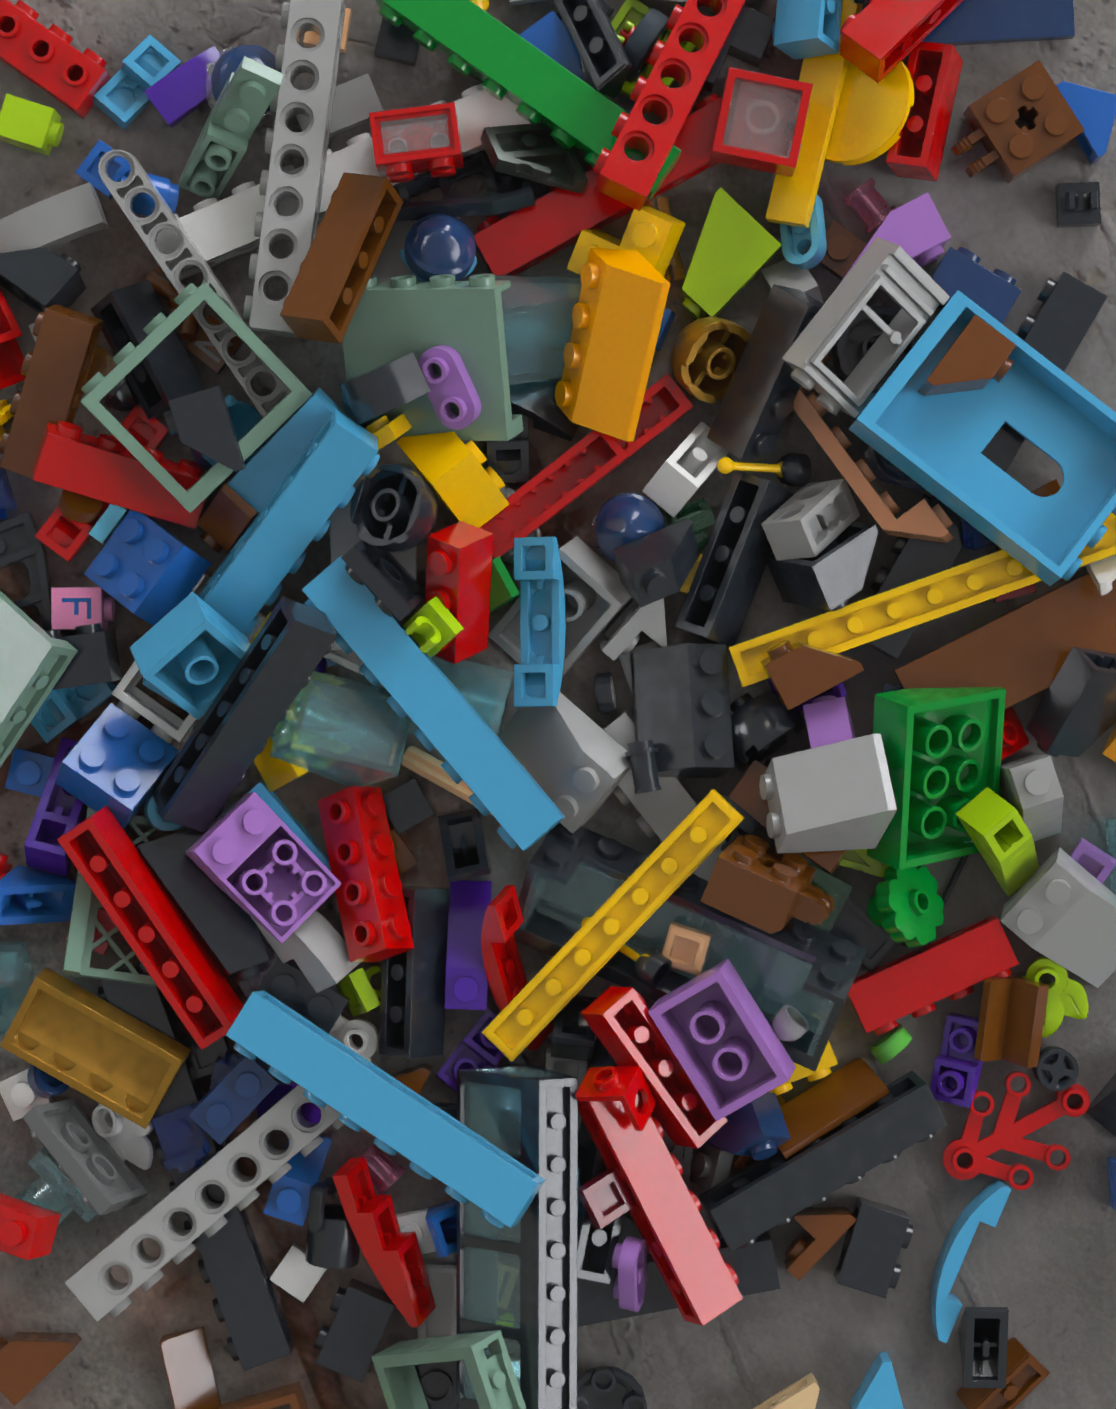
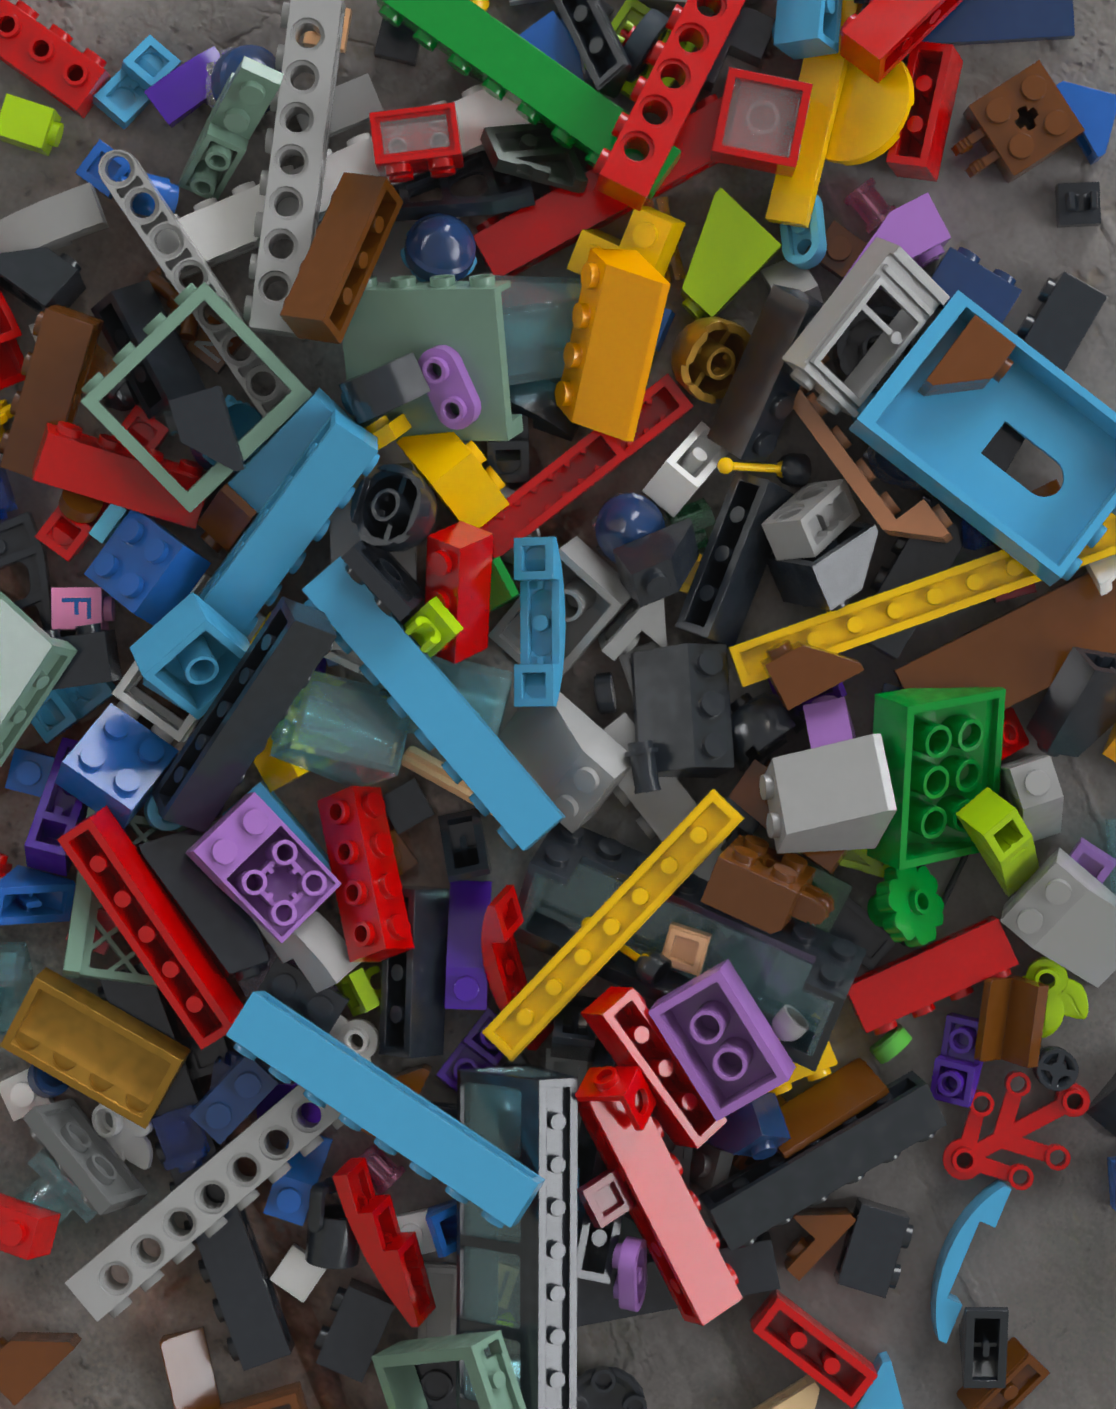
(813, 1348): none -> red brick

